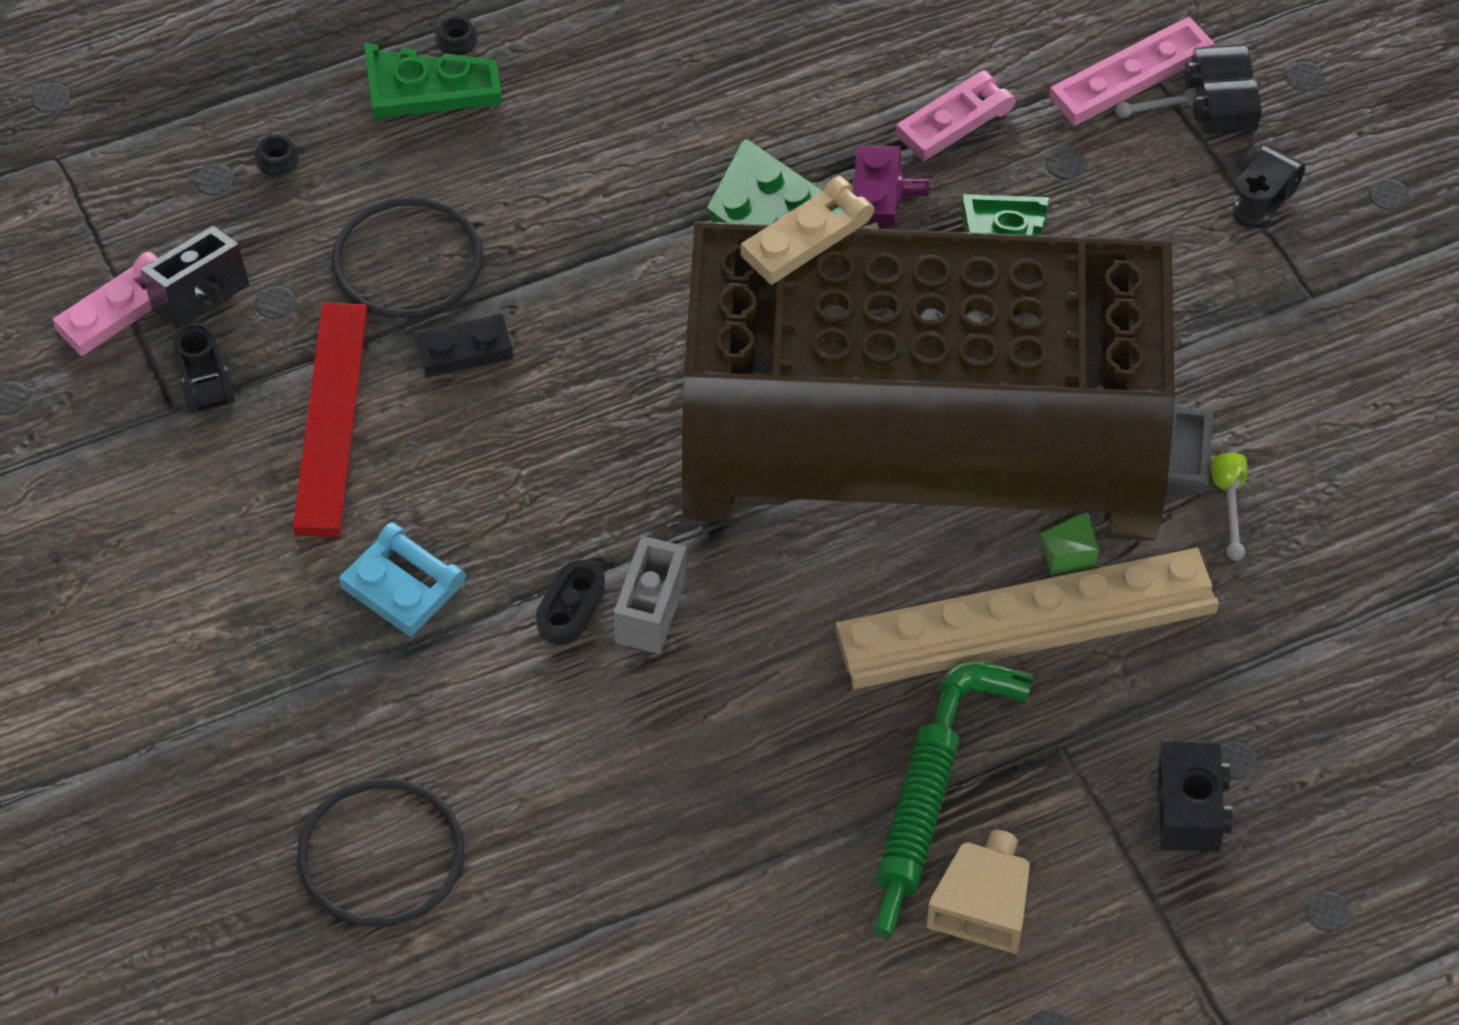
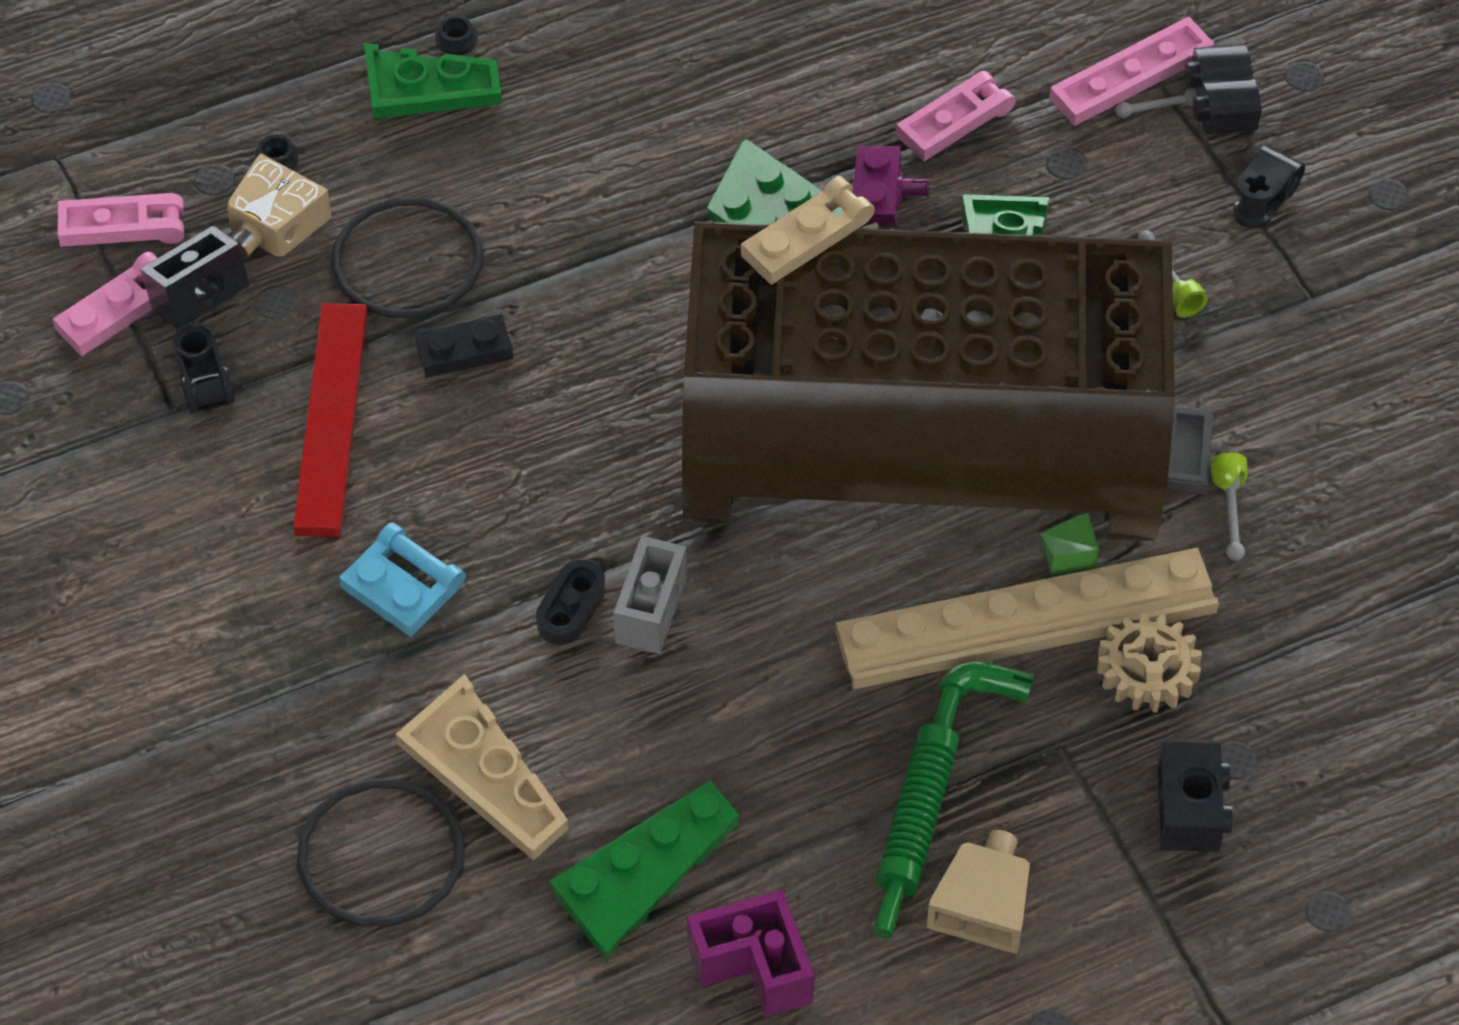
(121, 219): none -> bright pink plate
(275, 208): none -> tan torso
(475, 760): none -> tan wing
(631, 875): none -> green wing
(755, 940): none -> magenta brick
(1144, 657): none -> tan gear
(1187, 294): none -> lime hinge

